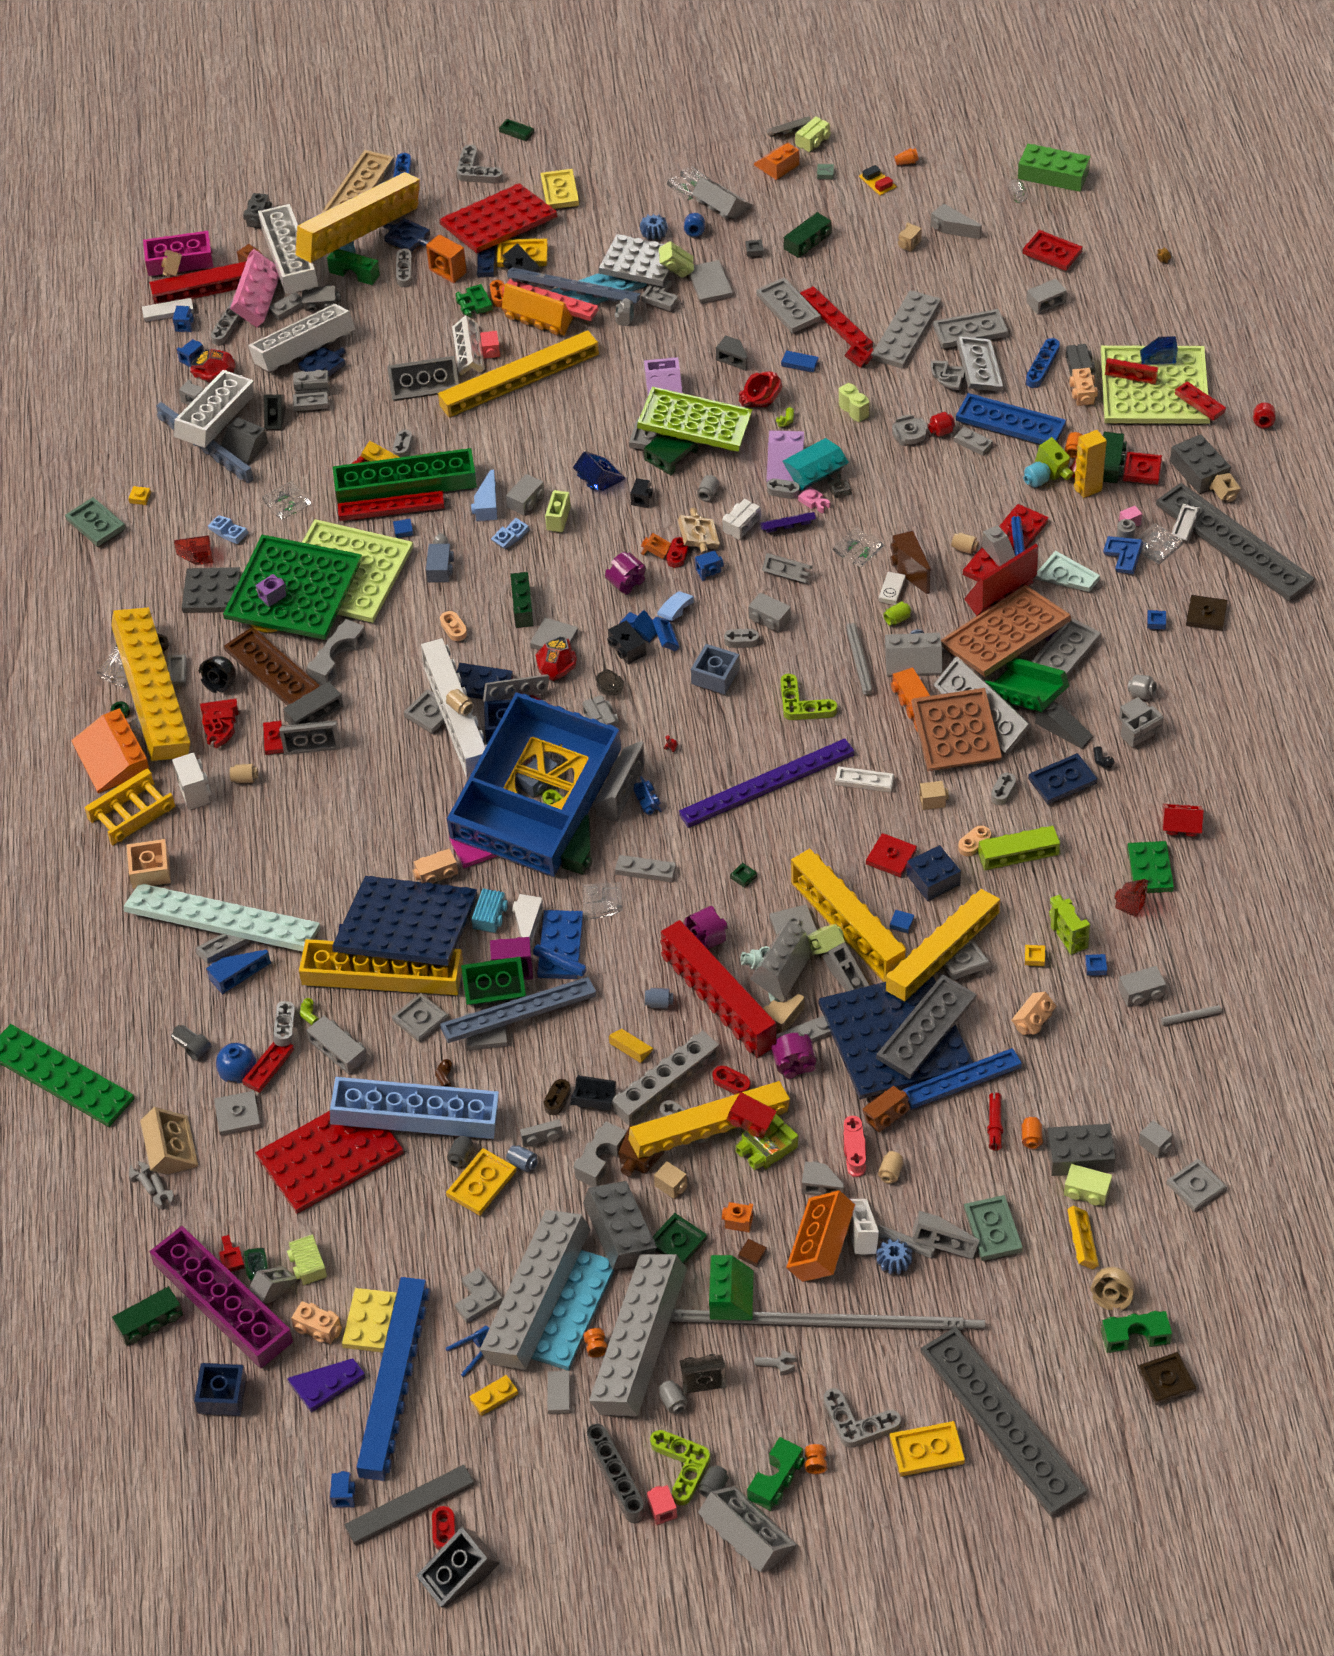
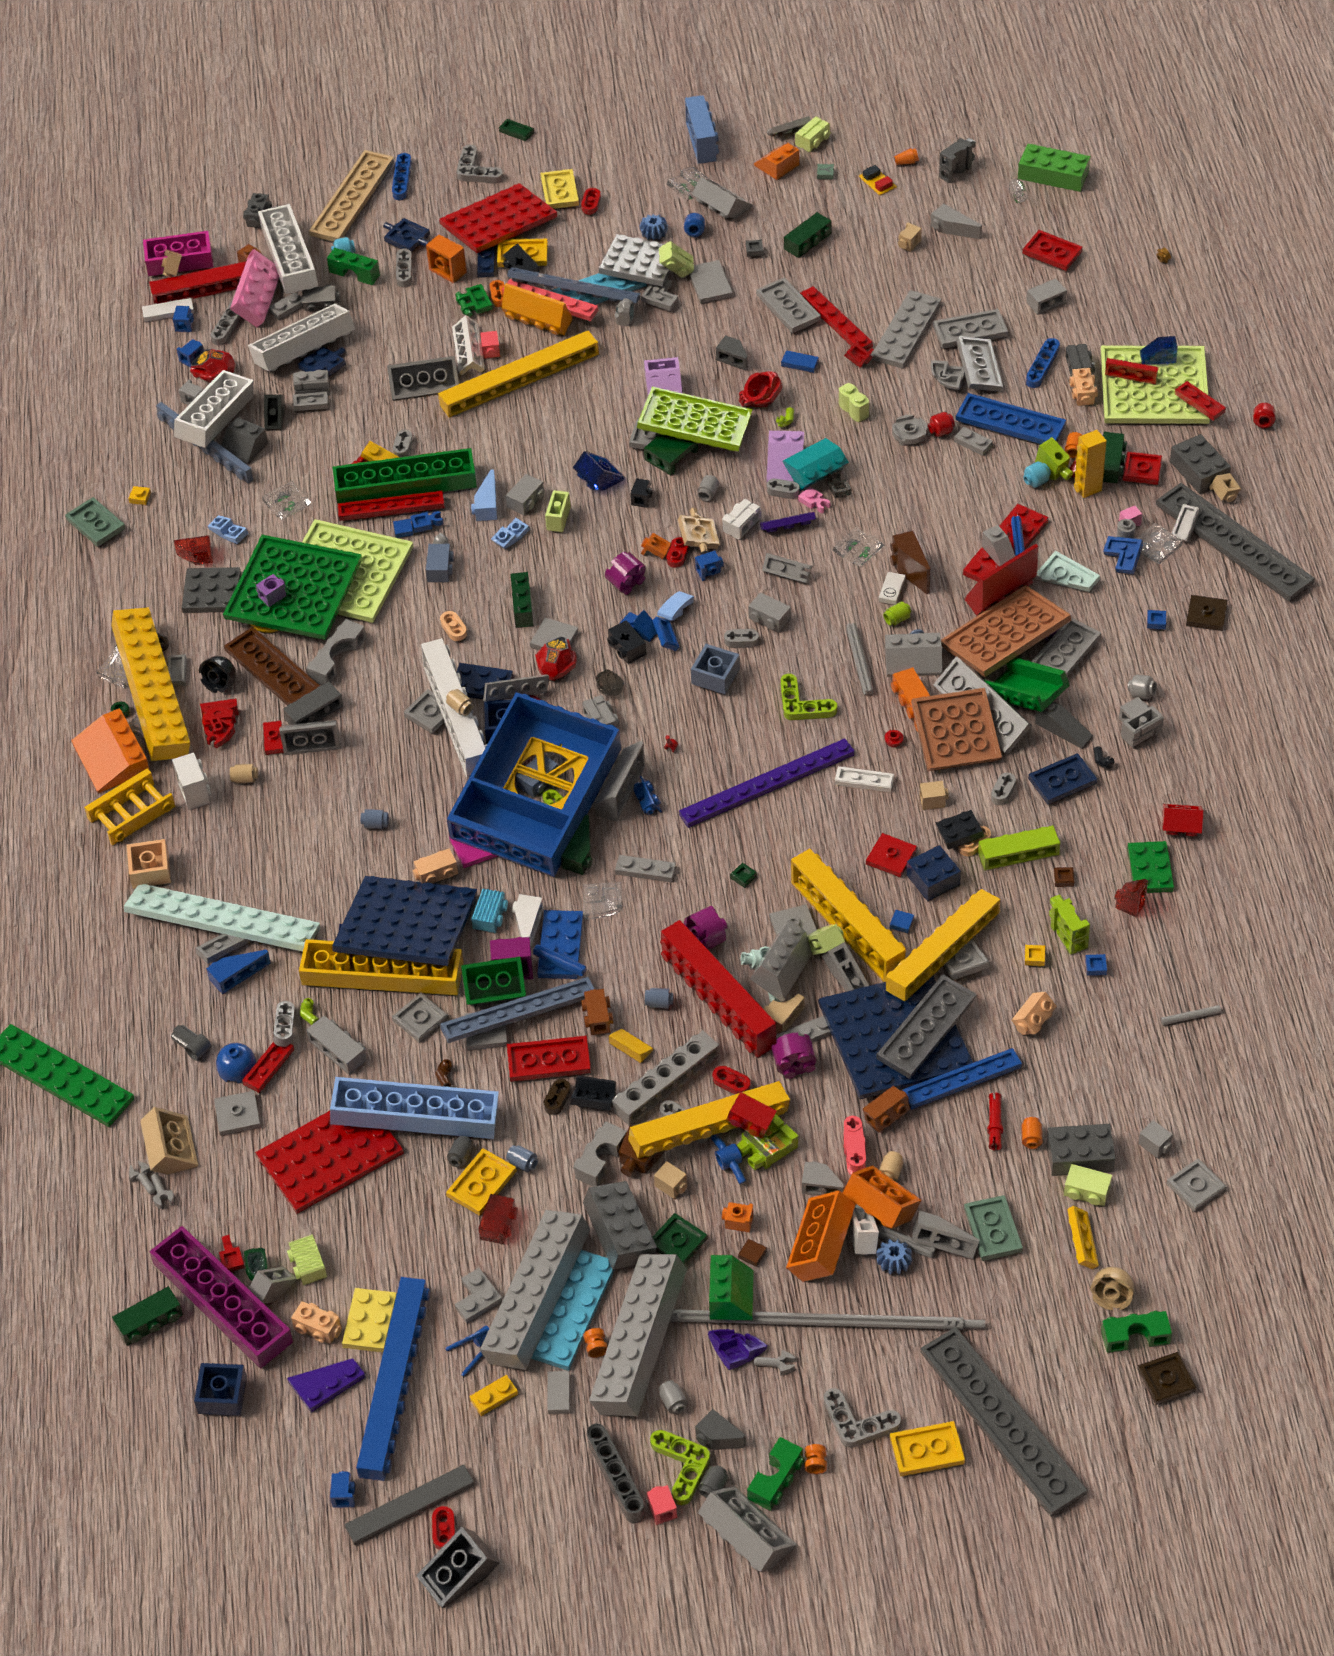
(357, 217): yellow brick -> none
(374, 819): none -> sand blue brick
(424, 522): none -> blue plate
(497, 1219): none -> clear red brick
(541, 1133): light grey plate -> none
(548, 1058): none -> red plate
(591, 201): none -> red plate
(597, 1014): none -> dark orange brick
(701, 129): none -> medium blue brick
(702, 1373): clear smoke slope -> none
(719, 1433): none -> dark grey slope
(728, 1157): none -> blue piece
(735, 1348): none -> dark purple brick
(881, 1197): none -> orange brick
(893, 738): none -> red plate
(957, 158): none -> dark grey hips
(959, 829): none -> black plate
(965, 543): tan brick -> none
(1063, 877): none -> reddish brown tile
(1141, 986): light grey brick -> none

